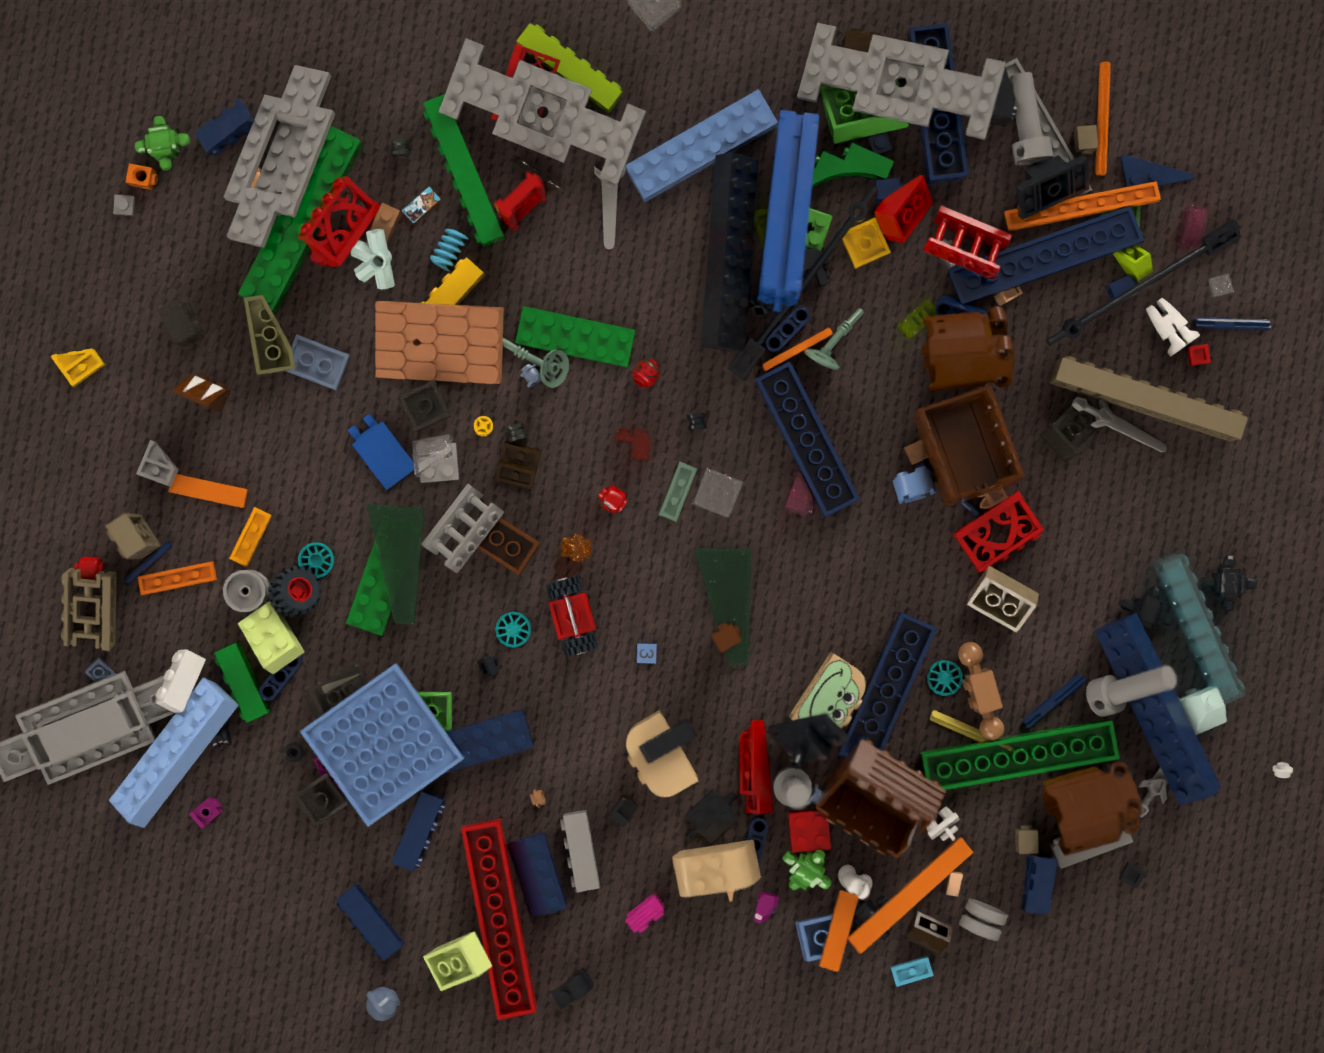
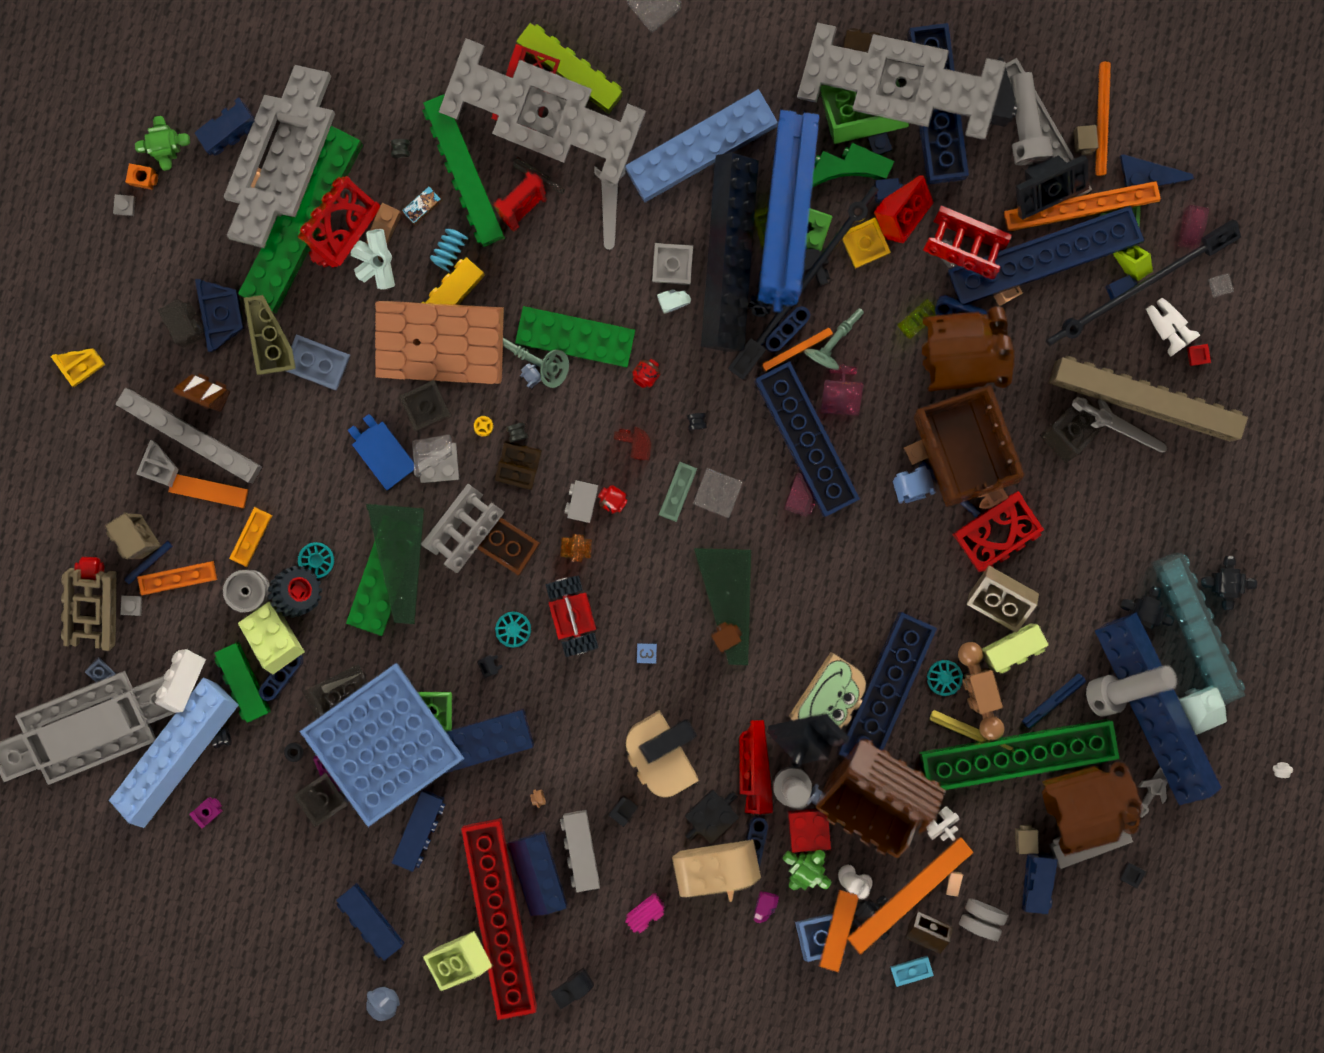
(131, 605): none -> light grey plate
(188, 435): none -> light grey brick
(219, 313): none -> dark blue wing
(582, 501): none -> light grey brick
(672, 263): none -> light grey plate
(673, 300): none -> light aqua rock
(842, 396): none -> clear pink plate
(1014, 648): none -> yellowish green brick
(1230, 323): dark blue axle -> none

